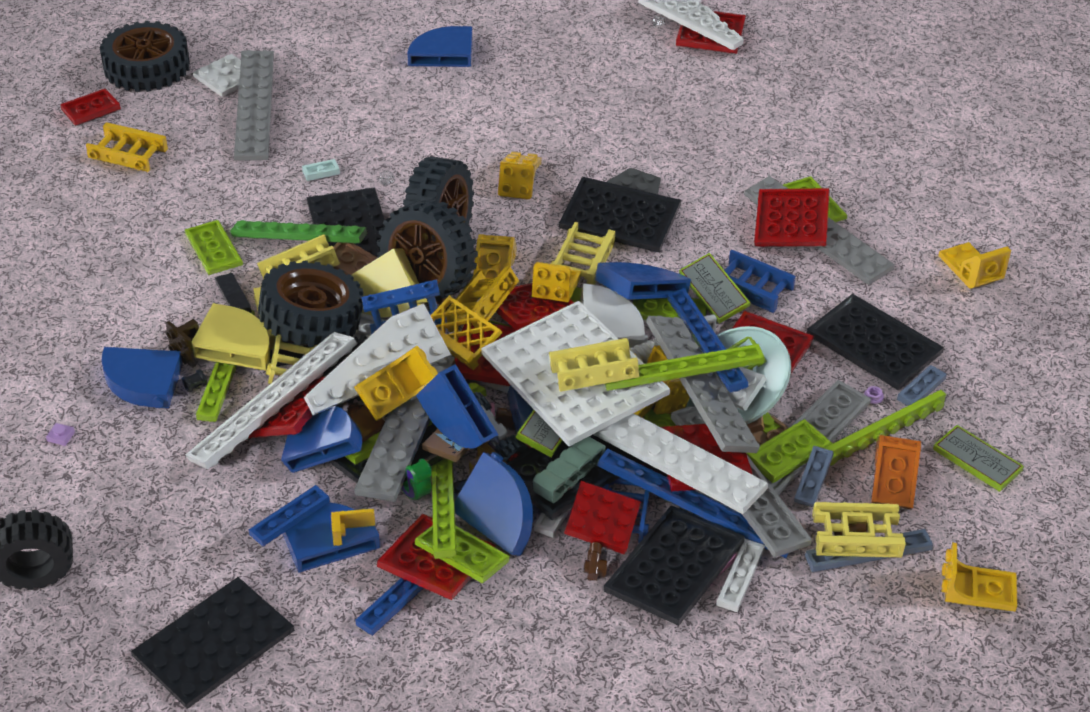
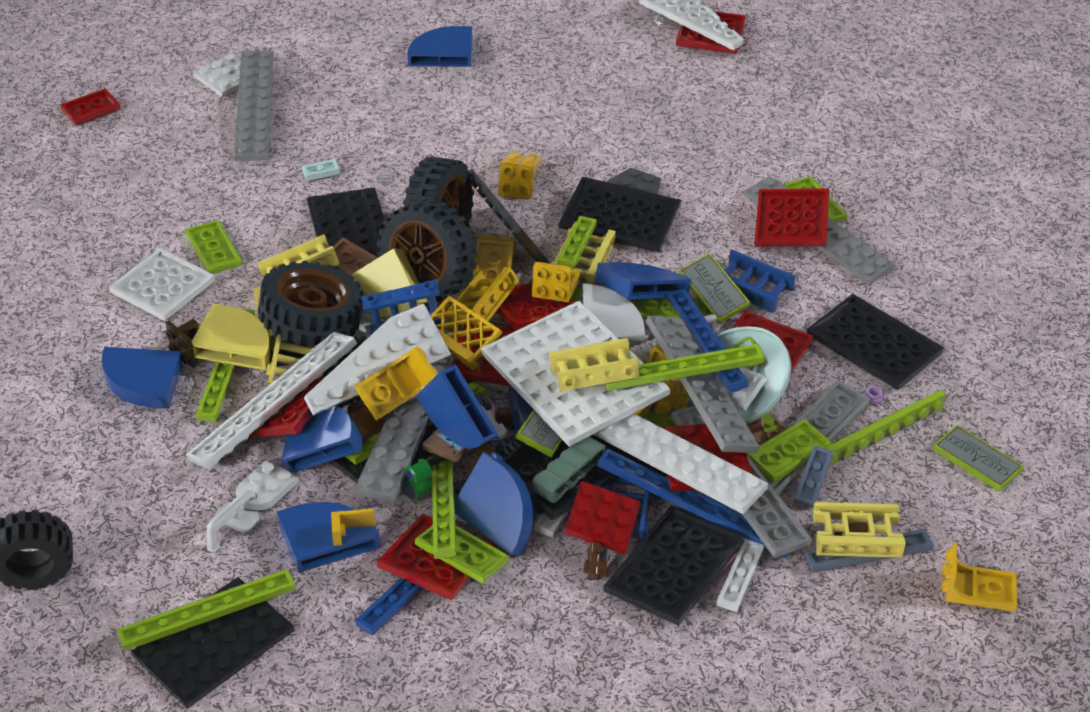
(60, 434): lavender plate -> none
(131, 136): yellow fence -> none
(145, 56): black wheel -> none
(162, 284): none -> white plate
(194, 380): black bush -> none
(205, 609): none -> lime plate
(232, 292): black tile -> none
(256, 492): none -> white plate
(289, 515): blue plate -> none
(292, 231): bright green plate -> none
(506, 218): none -> black plate
(576, 242): none -> lime plate
(895, 471): orange bracket -> none
(922, 385): sand blue plate -> none
(976, 268): yellow bracket -> none

